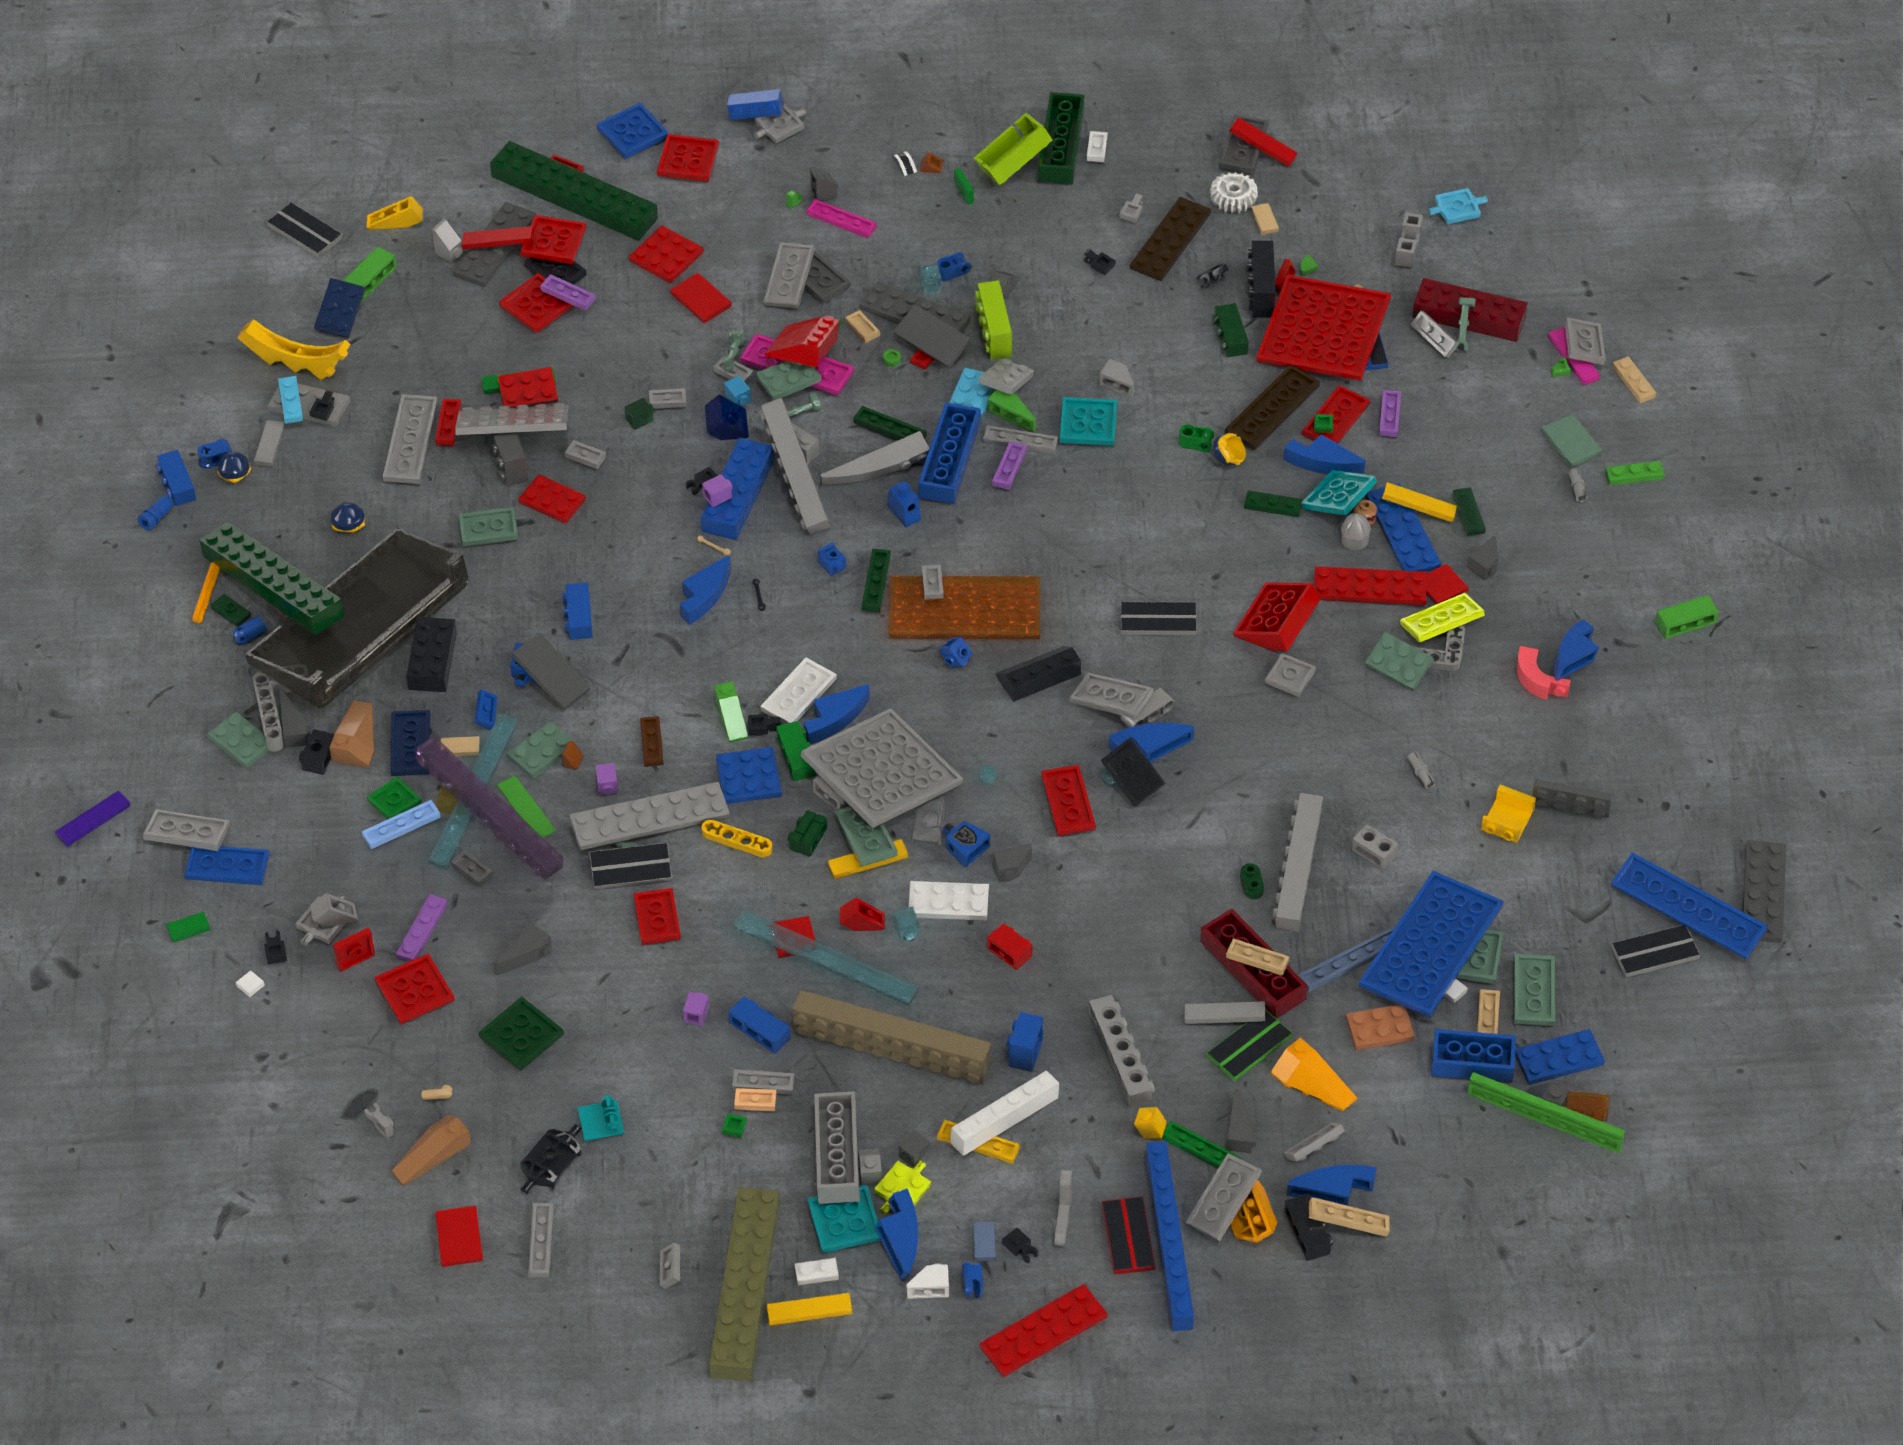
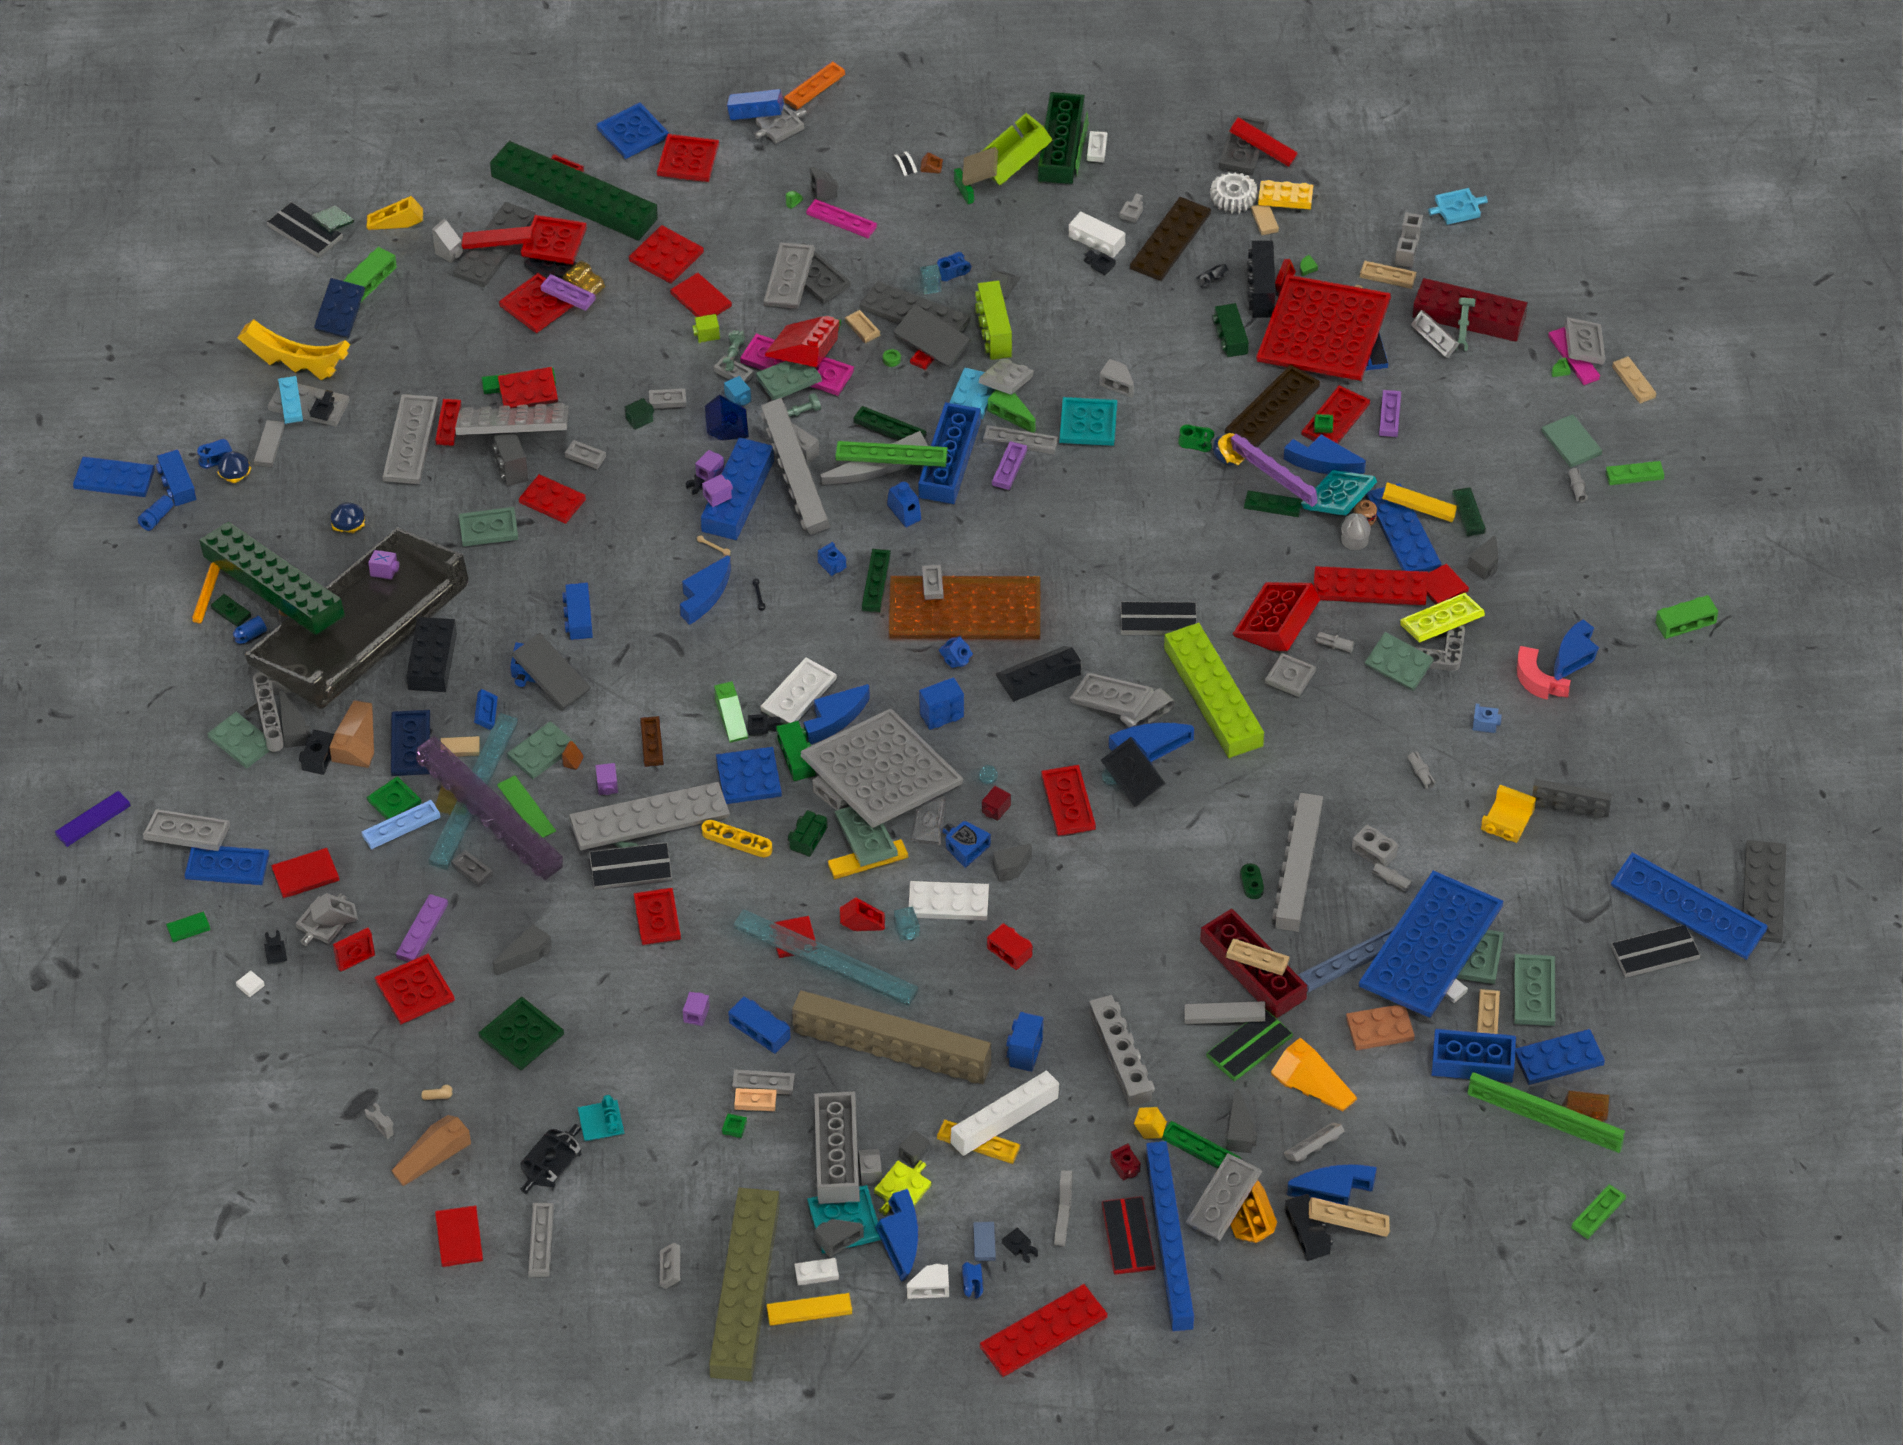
(113, 476): none -> blue plate
(305, 872): none -> red tile
(332, 218): none -> clear green piece
(383, 564): none -> medium lavender brick
(583, 277): none -> clear yellow brick
(706, 328): none -> lime brick
(709, 465): none -> medium lavender brick
(814, 85): none -> orange plate
(838, 1235): none -> dark grey slope
(891, 453): none -> bright green plate
(941, 703): none -> blue brick
(980, 166): none -> dark tan tile
(996, 803): none -> dark red brick
(1082, 141): none -> bright green sticker
(1097, 234): none -> white brick
(1125, 1162): none -> dark red brick
(1214, 690): none -> lime brick
(1274, 470): none -> medium lavender plate
(1285, 194): none -> yellow plate
(1335, 642): none -> light grey axle
(1388, 274): none -> tan tile
(1392, 876): none -> light grey pin
(1486, 719): none -> medium blue brick
(1598, 1211): none -> bright green plate

